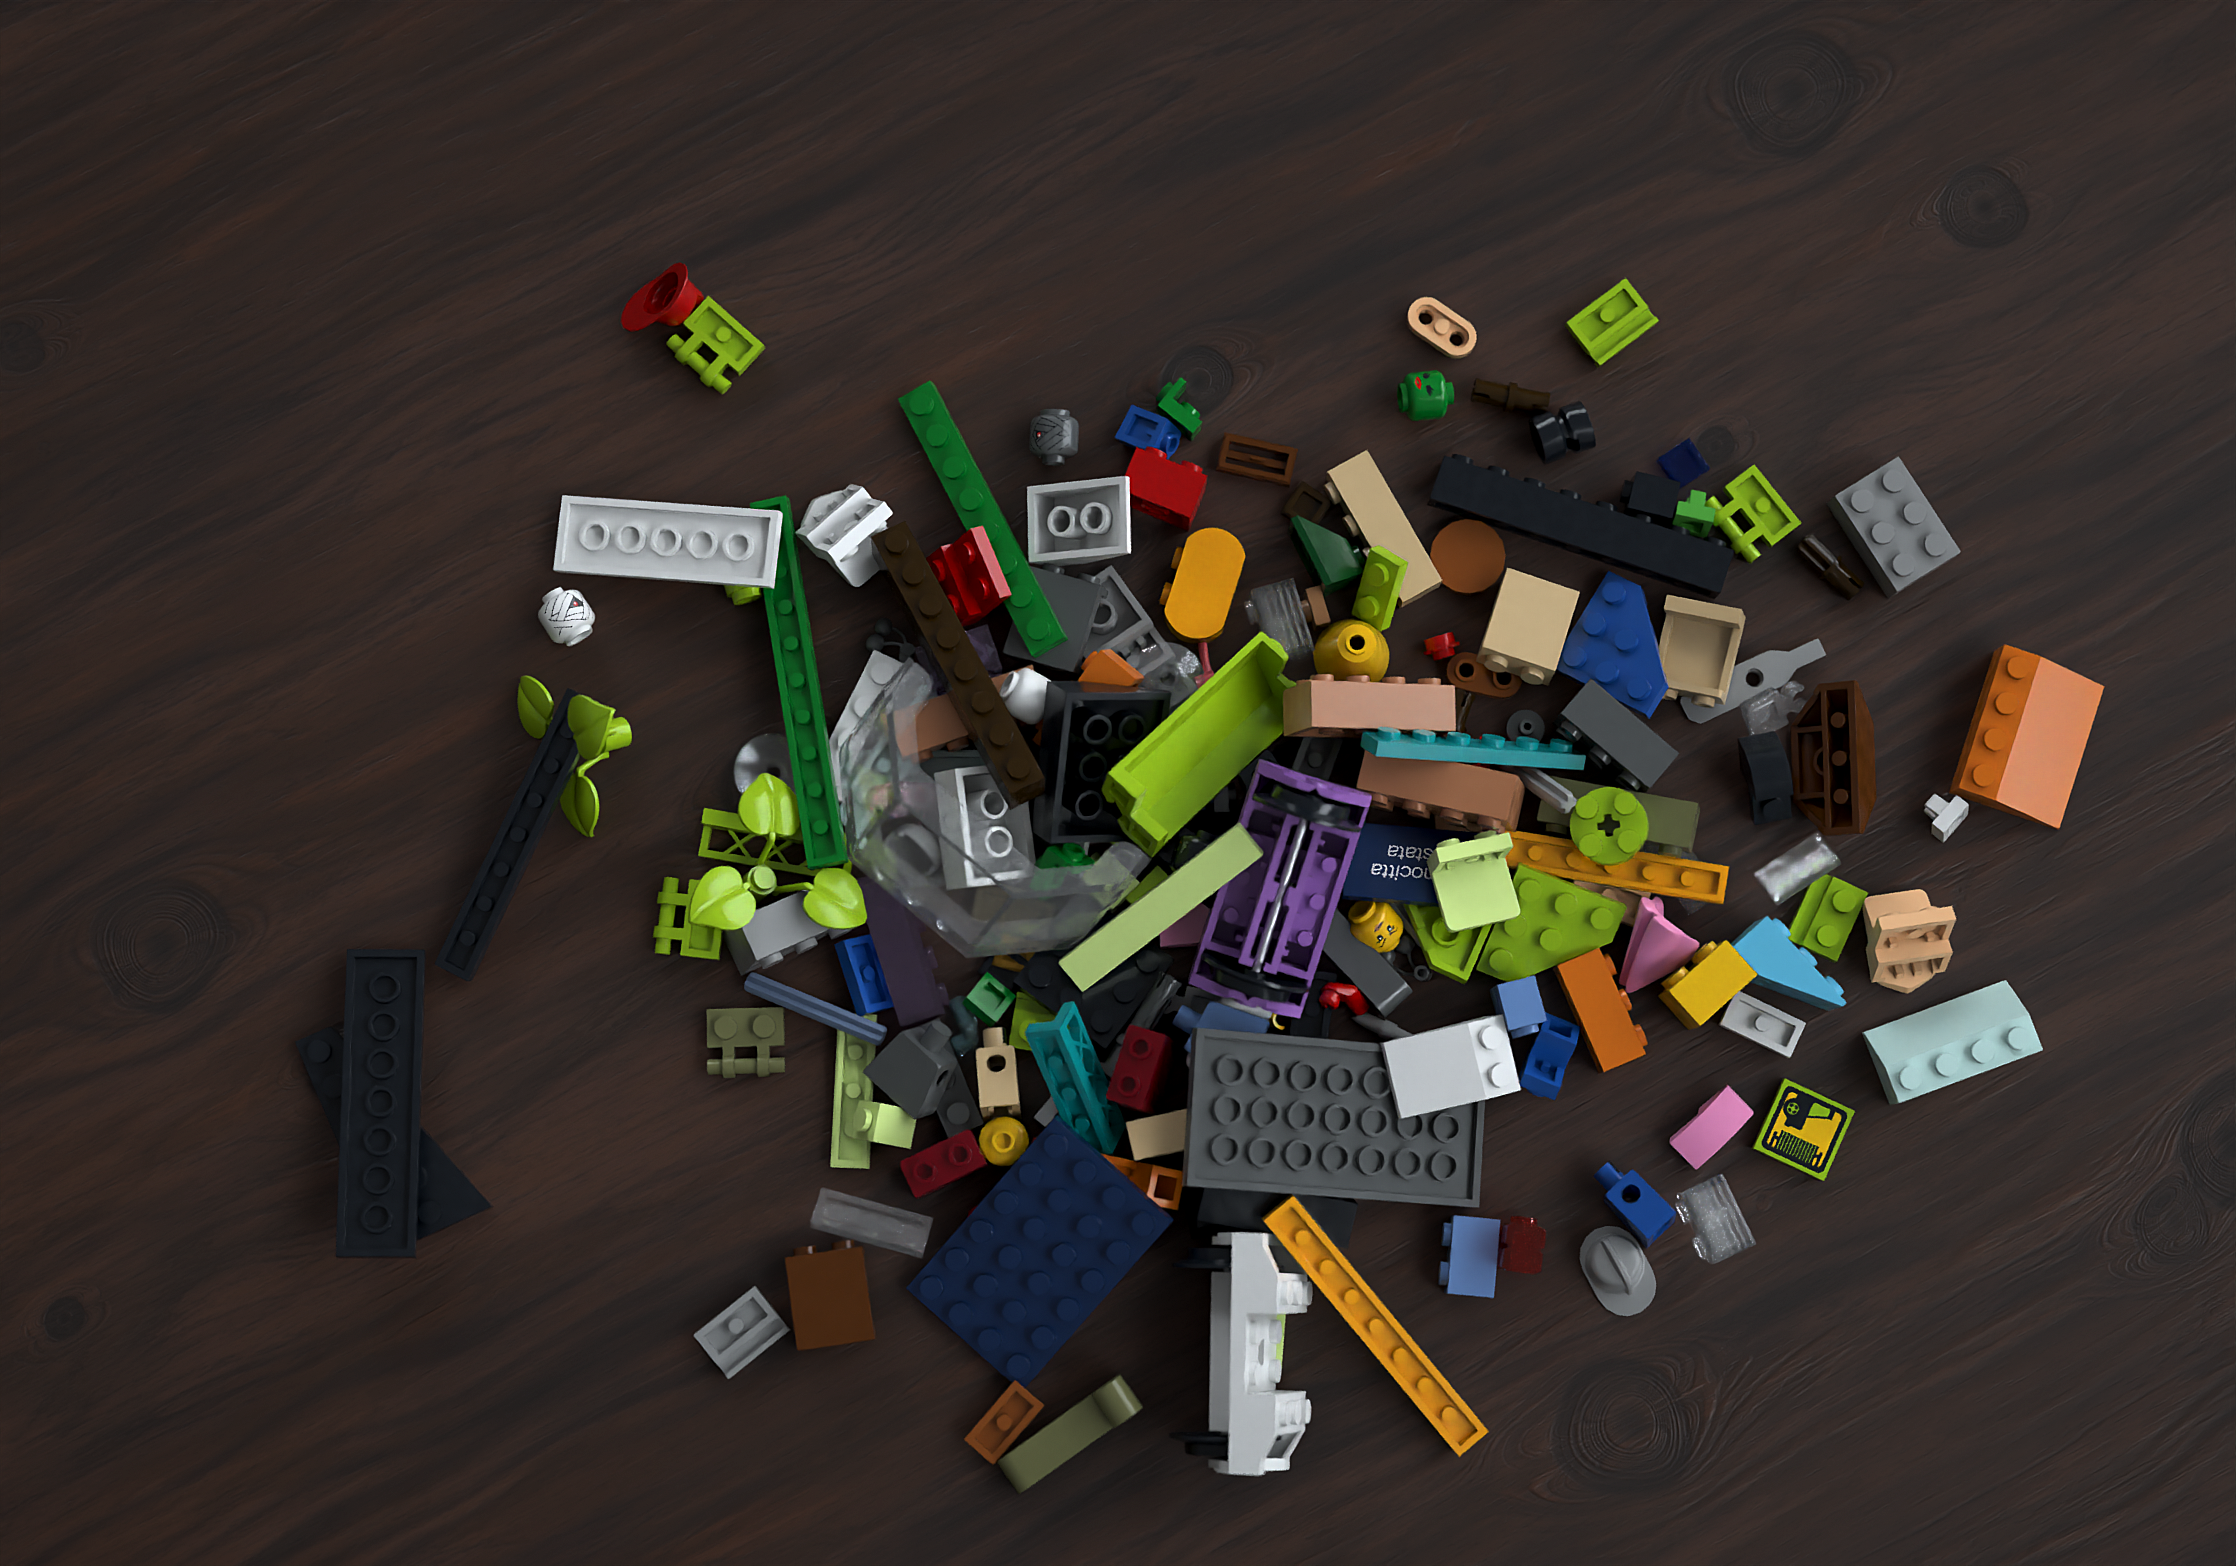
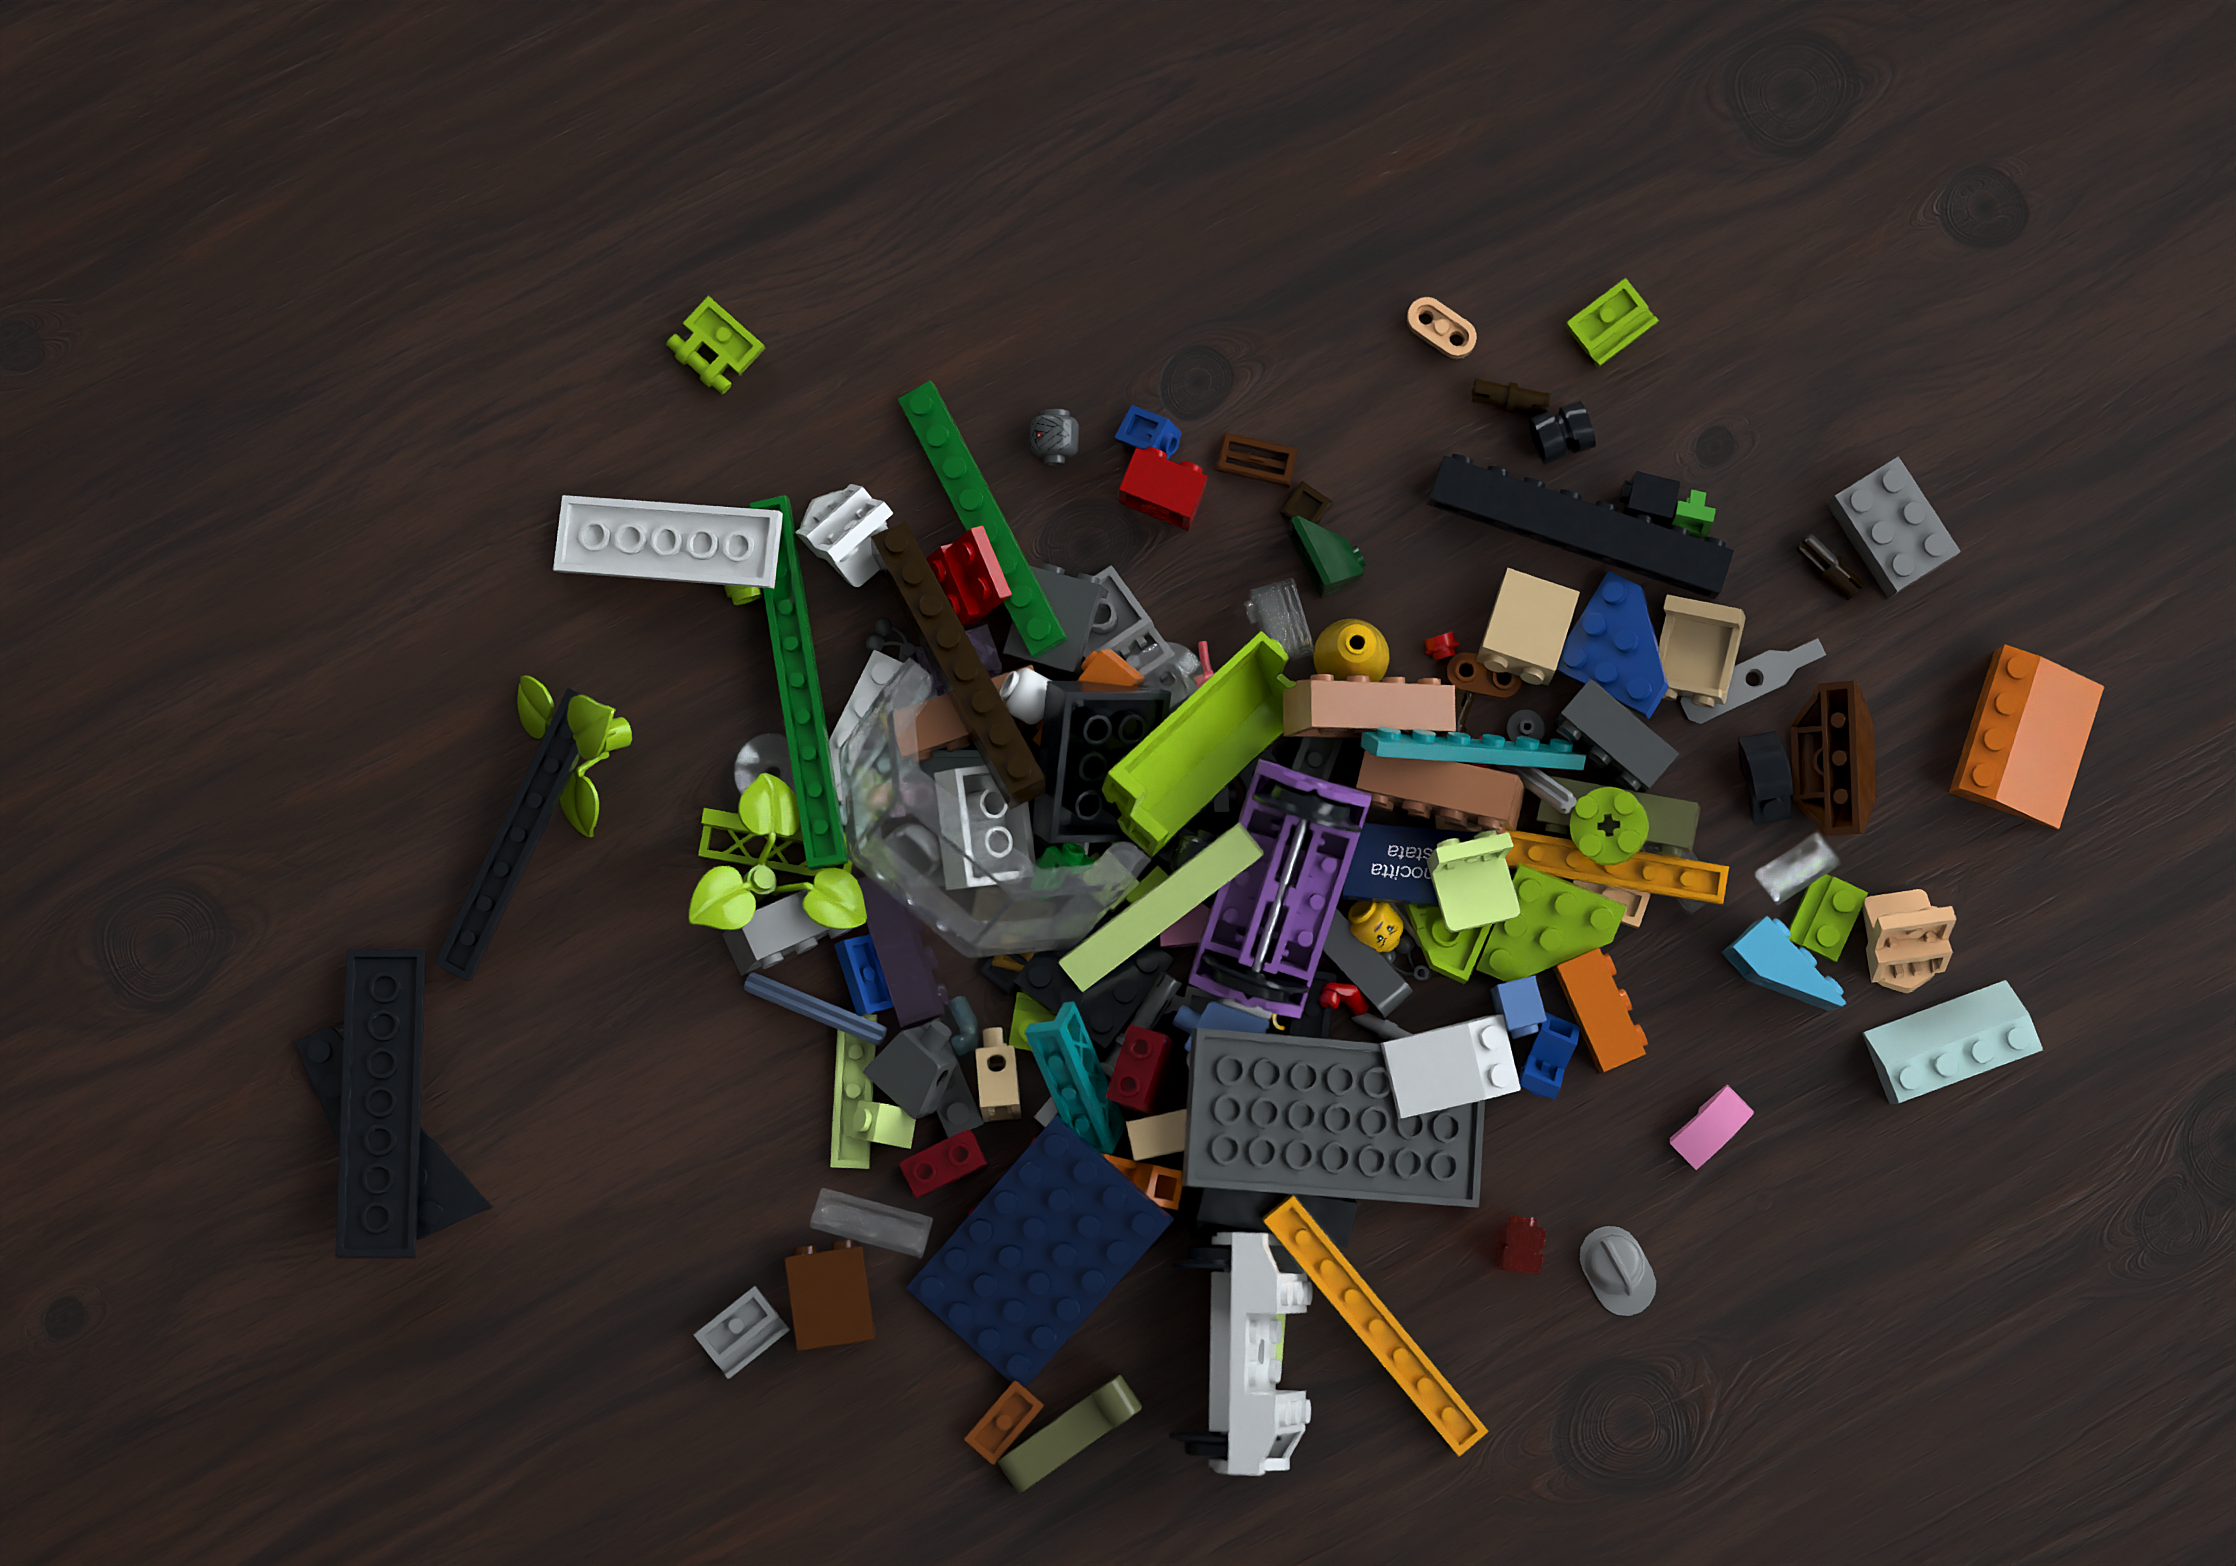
(566, 616): white head -> none
(664, 300): red piece -> none
(696, 940): lime plate -> none
(746, 1028): olive plate -> none
(988, 999): green plate -> none
(1003, 1141): yellow head -> none
(1079, 521): white slope -> none
(1181, 415): green bracket -> none
(1202, 585): light orange brick -> none
(1315, 608): medium nougat plate -> none
(1379, 588): lime plate -> none
(1380, 521): tan brick -> none
(1424, 395): green head -> none
(1468, 556): dark orange tile -> none
(1470, 1256): medium blue brick -> none
(1648, 1215): blue torso -> none
(1654, 947): bright pink hat -> none
(1683, 463): clear blue tile -> none
(1707, 984): yellow brick -> none
(1715, 1219): clear brick -> none
(1761, 508): lime plate -> none
(1762, 1024): white plate -> none
(1769, 708): clear plate -> none
(1803, 1129): tile -> none
(1945, 815): white tile -> none

